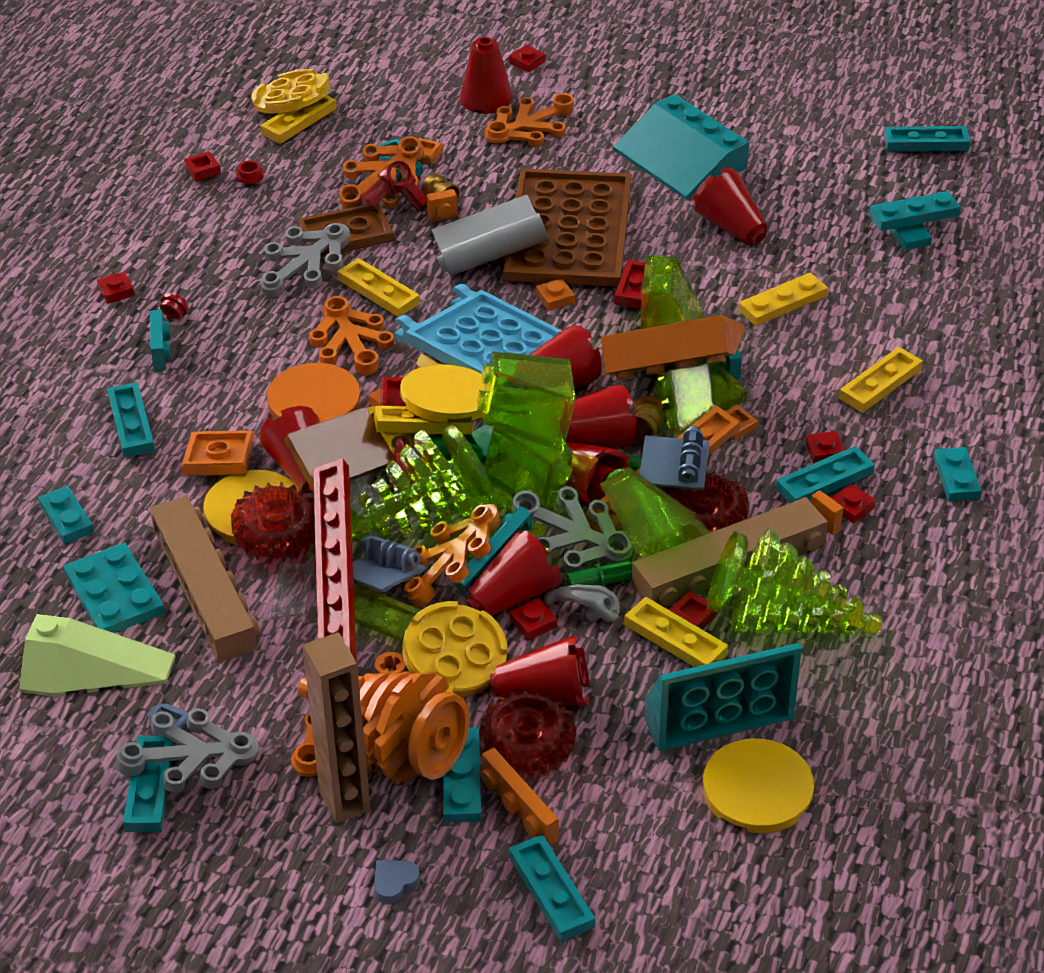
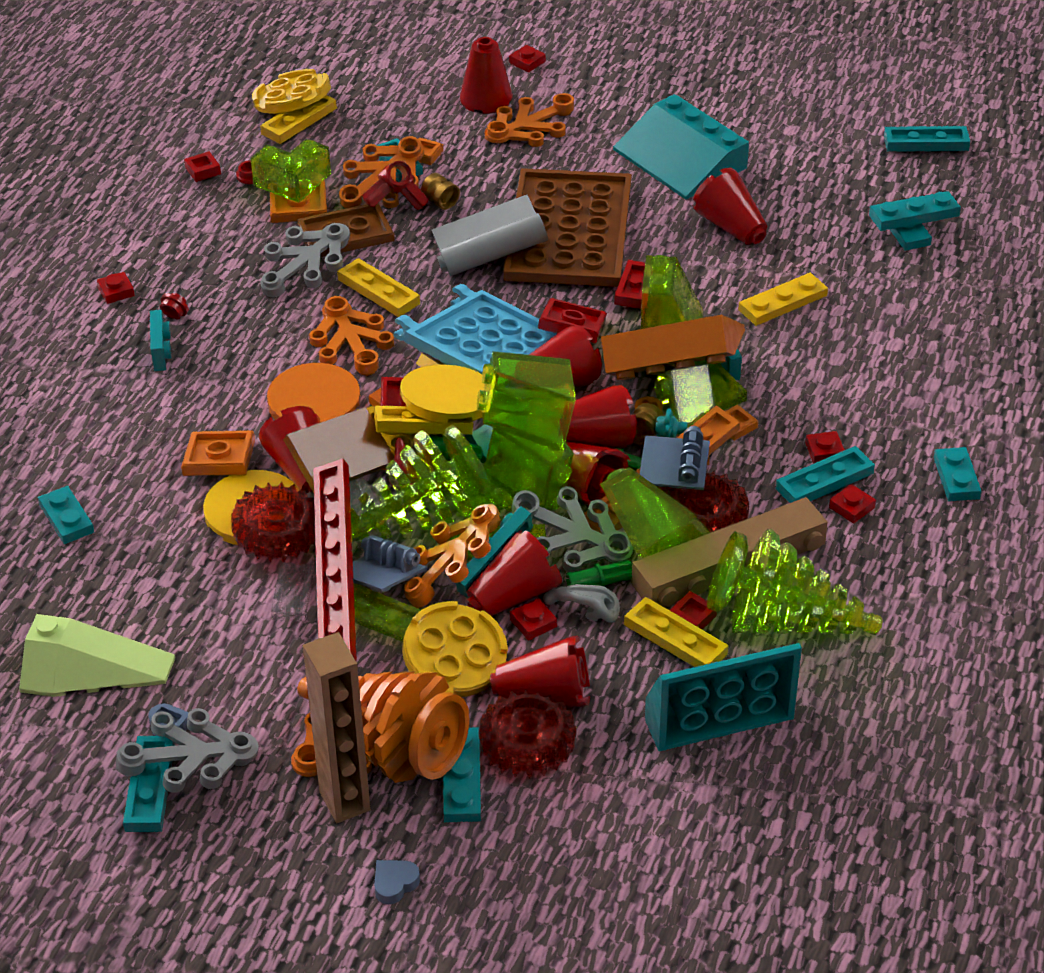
(113, 589): teal plate -> none
(130, 420): teal plate -> none
(204, 578): medium nougat brick -> none
(287, 210): none -> orange tile
(293, 172): none -> clear neon green brick
(390, 659): orange bush -> none
(442, 205): orange plate -> none
(519, 797): orange plate -> none
(551, 888): teal plate -> none
(555, 294): orange plate -> none
(563, 314): none -> red plate
(669, 426): none -> teal plant
(758, 785): yellow tile -> none
(829, 509): orange tile -> none
(880, 379): yellow plate -> none

